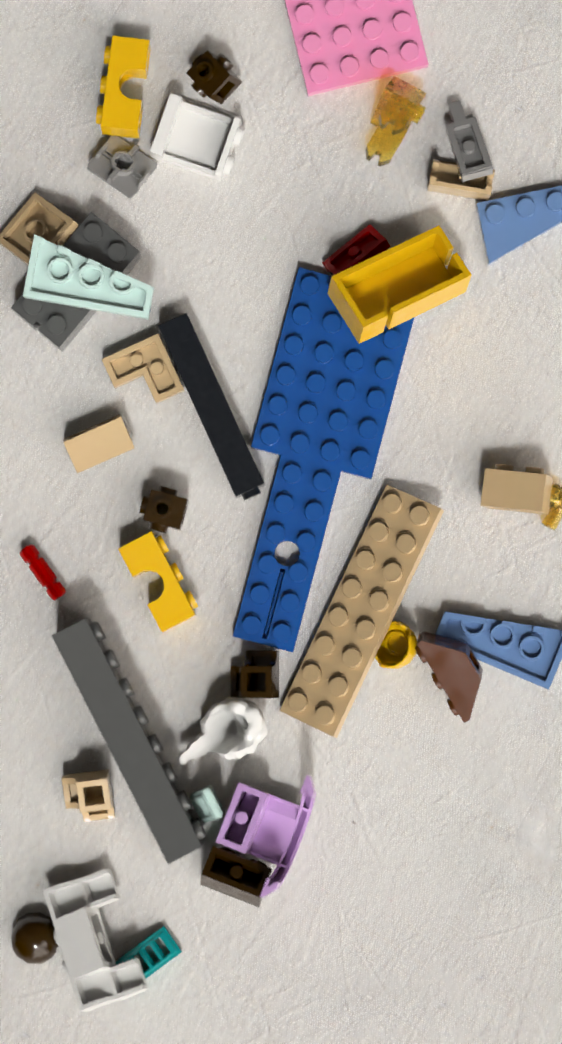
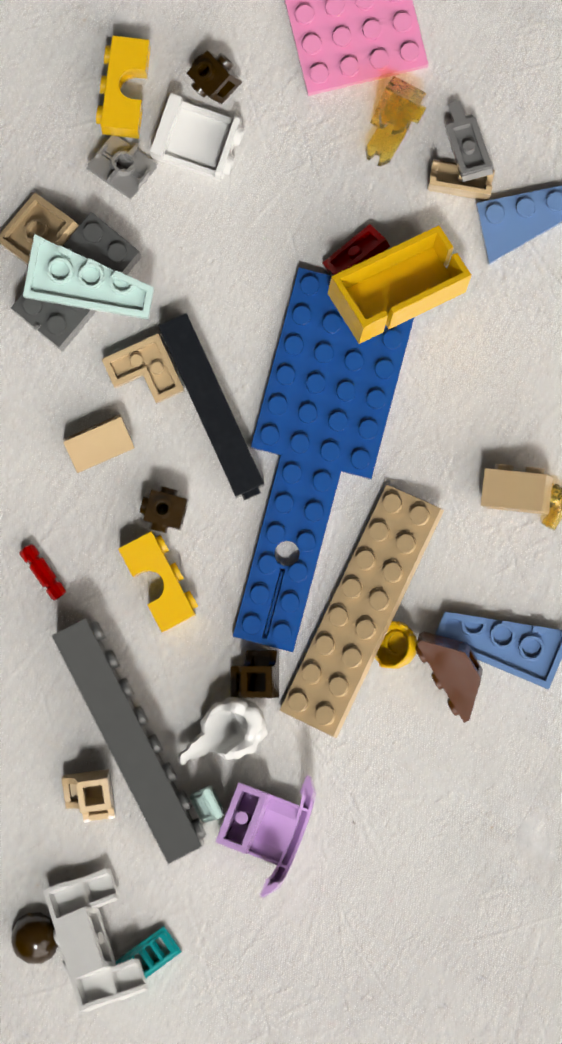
(235, 875): dark brown brick -> none

